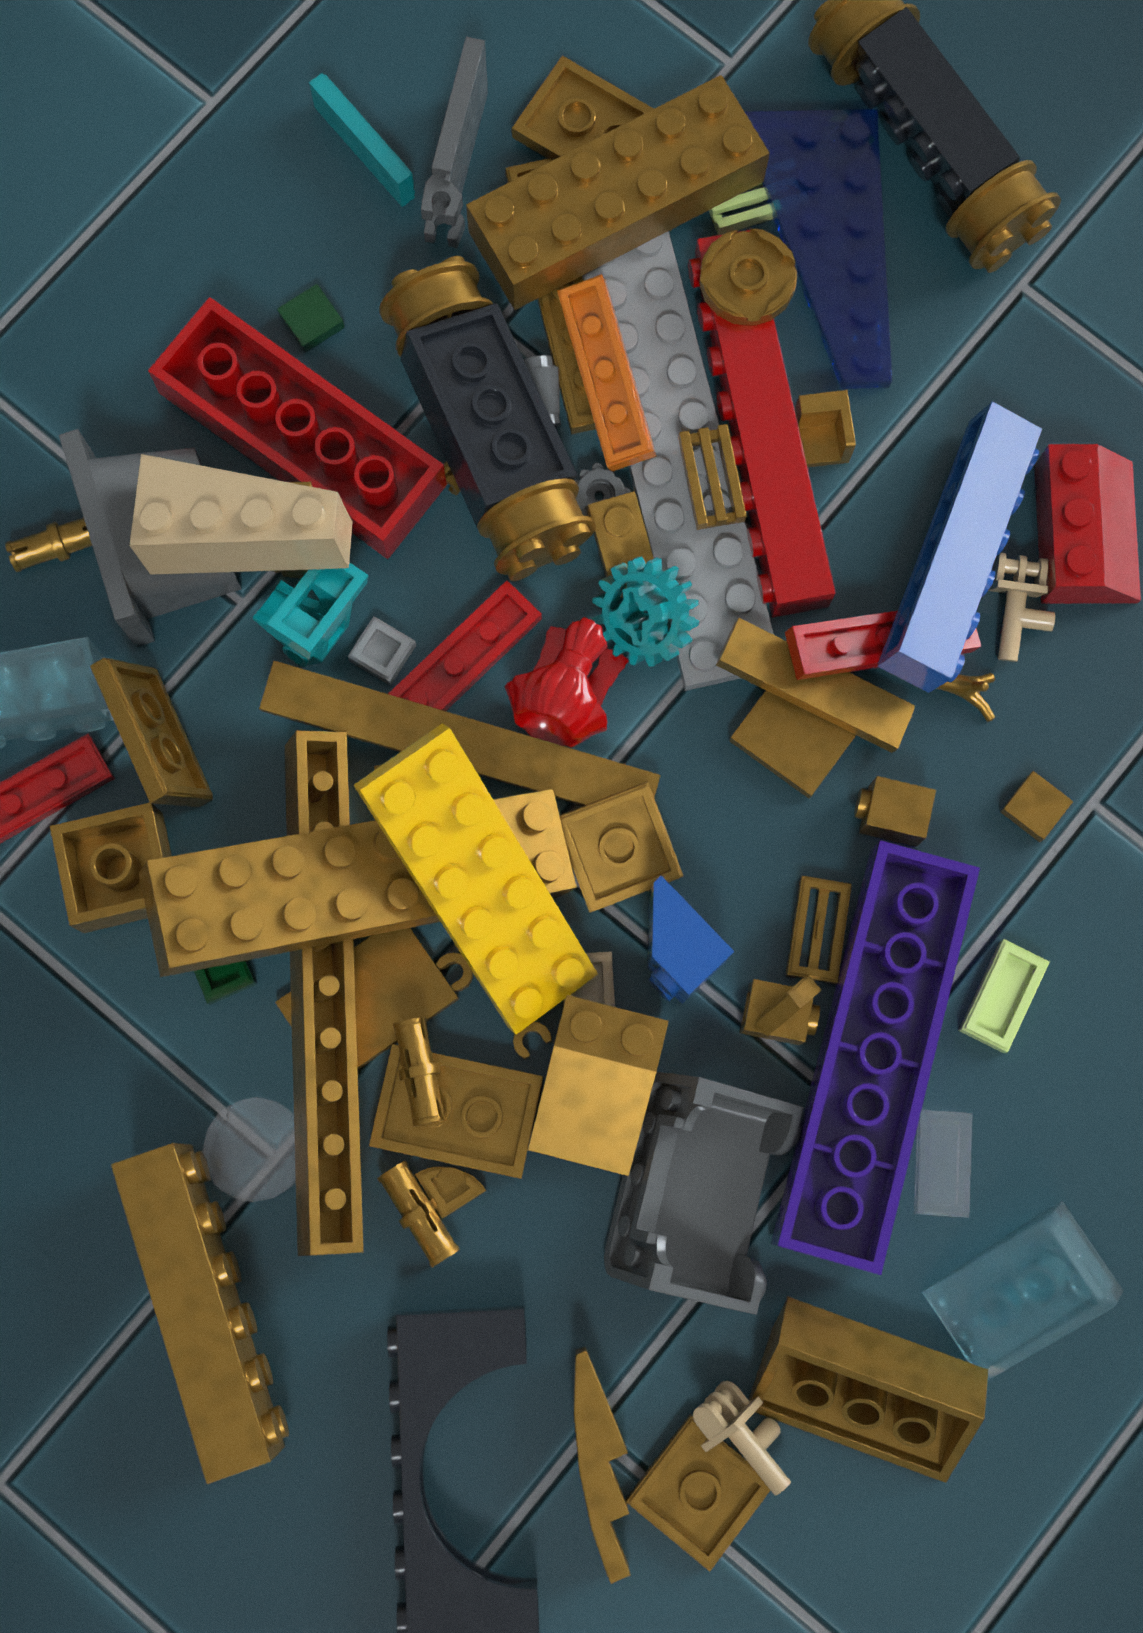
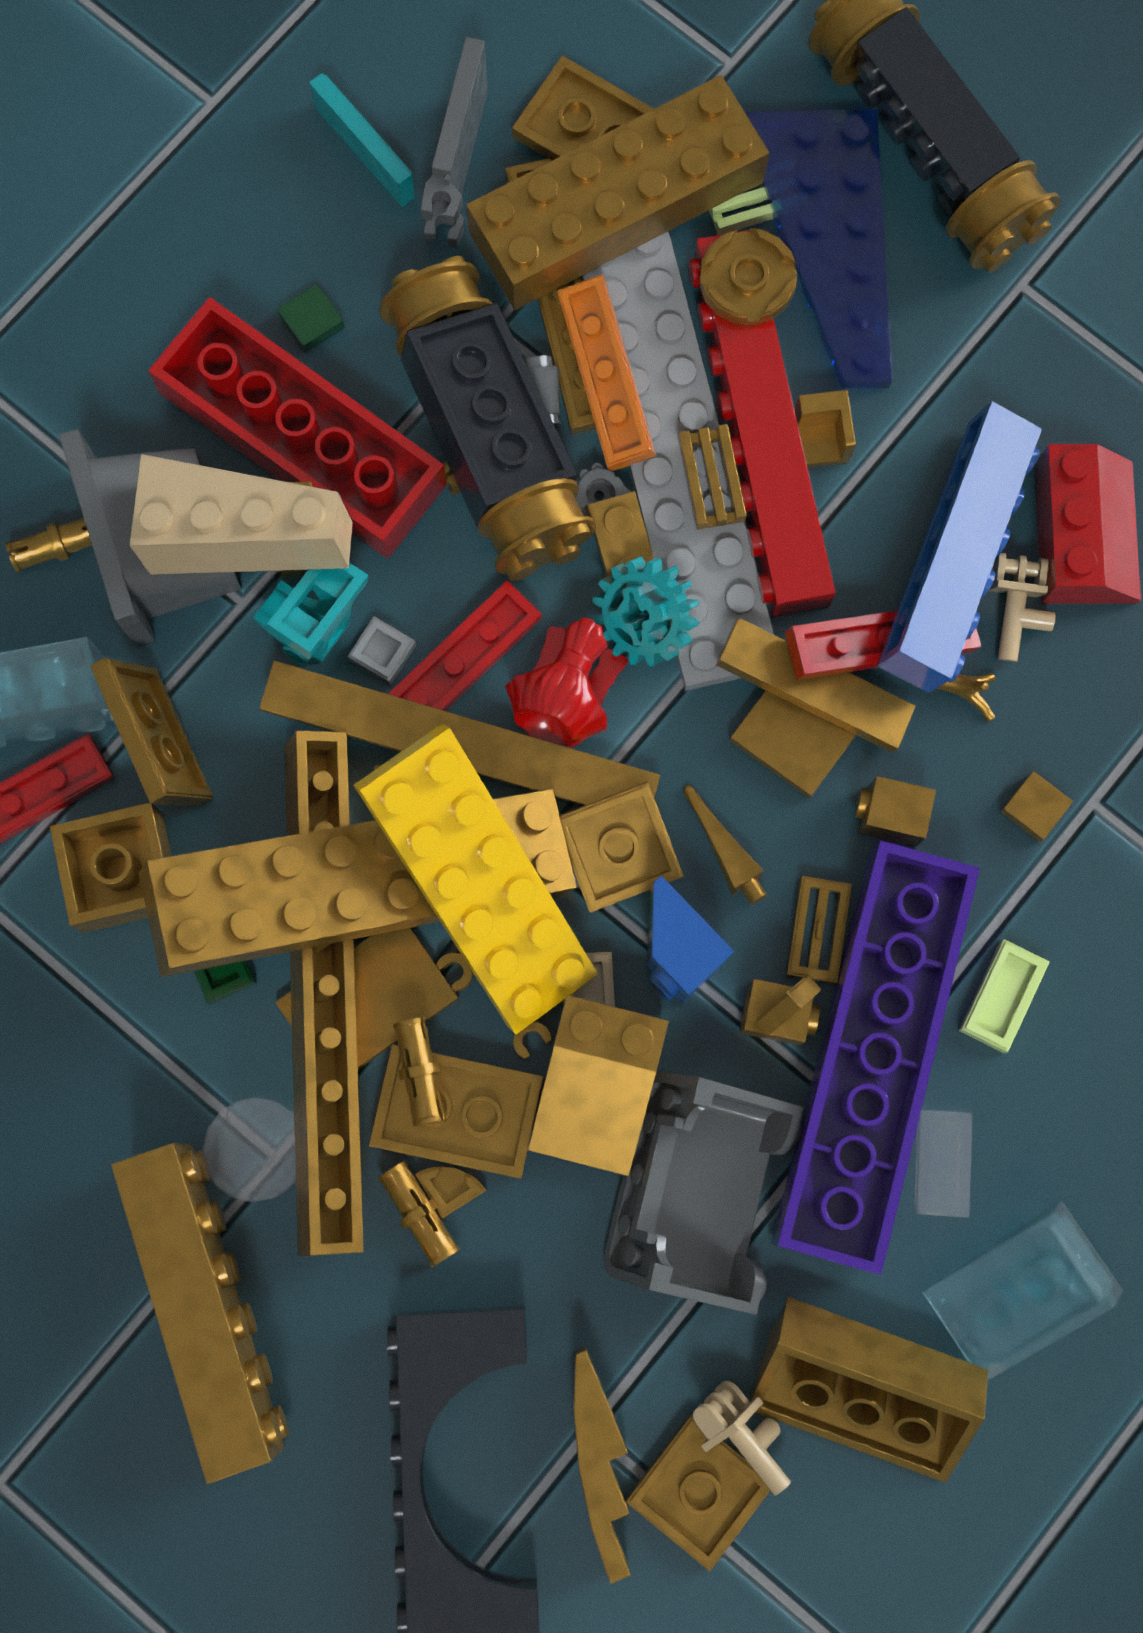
(736, 864): none -> pearl gold piece

